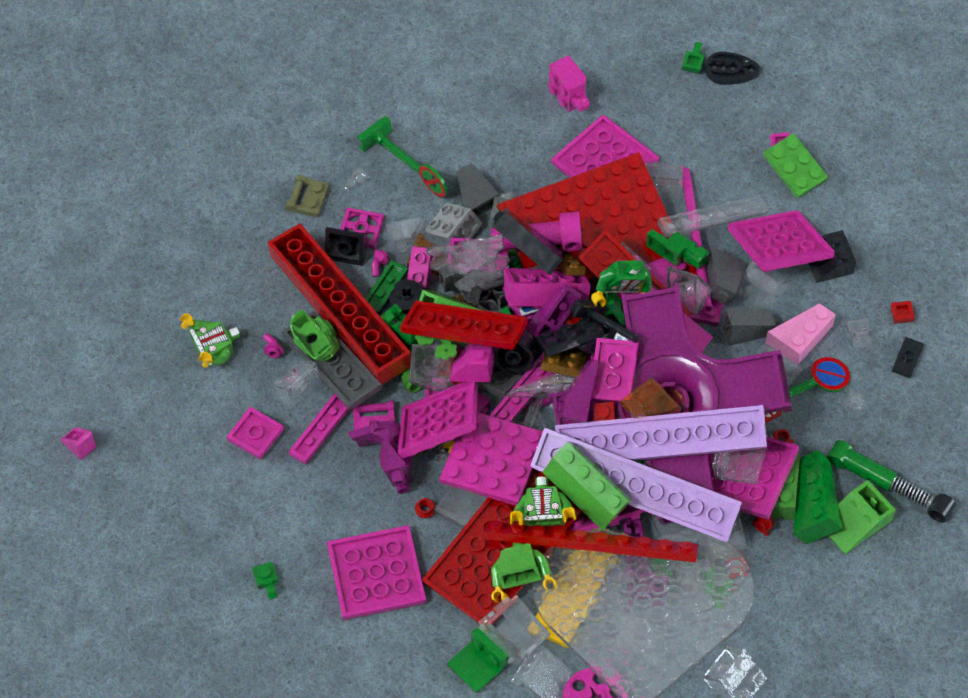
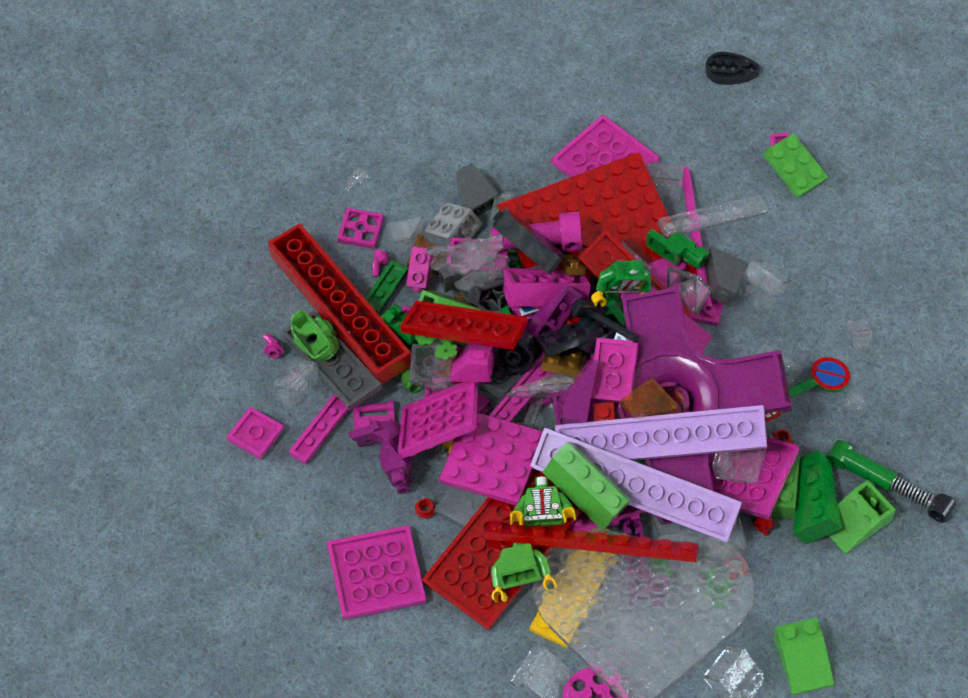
(79, 442): dark pink slope -> none
(210, 340): torso -> none
(266, 578): green plate -> none
(313, 197): olive plate -> none
(345, 246): black slope -> none
(378, 134): green piece -> none
(405, 294): black piece -> none
(478, 661): green bracket -> none
(518, 633): clear container -> none
(568, 84): dark pink hinge -> none
(694, 60): green plate -> none
(747, 324): dark grey slope -> none
(780, 240): dark pink plate -> none
(801, 333): bright pink wedge -> none
(803, 656): none -> bright green slope
(839, 266): black slope -> none
(902, 312): red plate -> none
(908, 357): black plate -> none

